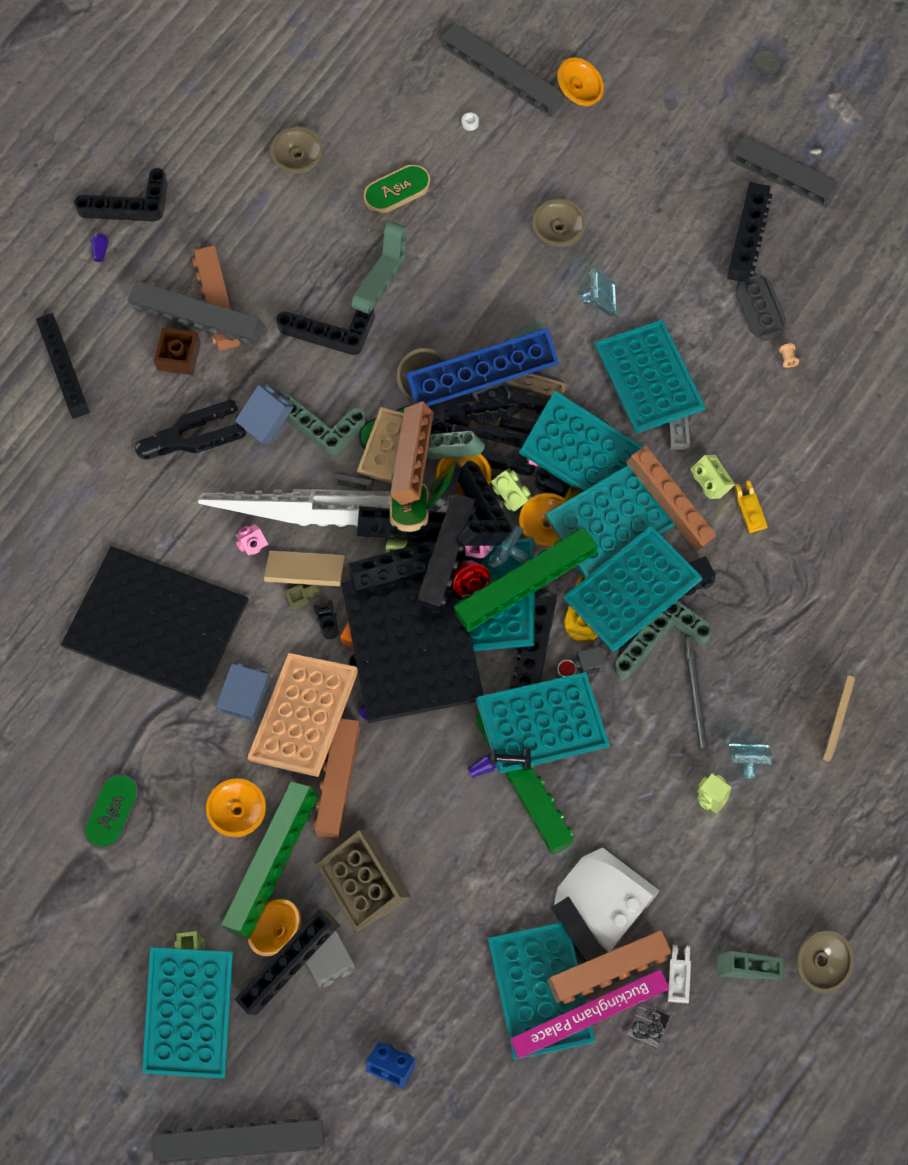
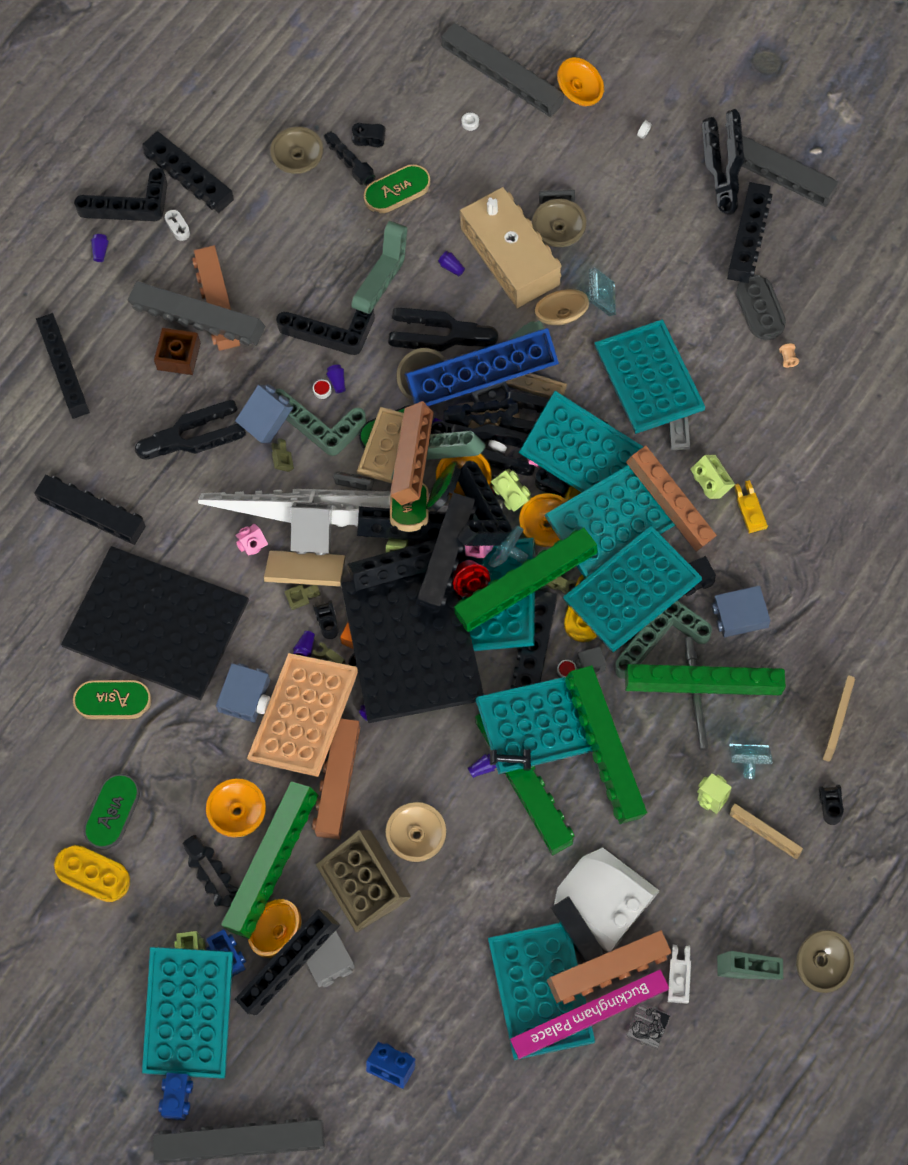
(90, 509): none -> black brick
(92, 873): none -> yellow tile
(112, 699): none -> green tile
(170, 154): none -> black brick
(176, 1096): none -> blue brick
(179, 224): none -> white beam
(196, 852): none -> black sword
(224, 942): none -> blue brick
(262, 704): none -> white tile
(281, 458): none -> olive plate
(305, 644): none -> dark purple cone
(311, 527): none -> light grey brick
(322, 389): none -> tile
(329, 654): none -> olive plate
(336, 377): none -> dark purple cone
(361, 172): none -> black sword
(370, 134): none -> black piece
(414, 819): none -> tan dish
(451, 263): none -> dark purple cone
(462, 332): none -> black piece
(496, 447): none -> white tile
(510, 247): none -> tan piece
(545, 196): none -> dark grey slope
(561, 584): none -> olive plate
(562, 307): none -> tan dish
(605, 745): none -> green brick
(644, 129): none -> white tile
(704, 679): none -> green brick
(725, 183): none -> black piece
(741, 611): none -> sand blue brick
(766, 831): none -> tan tile
(831, 800): none -> black piece

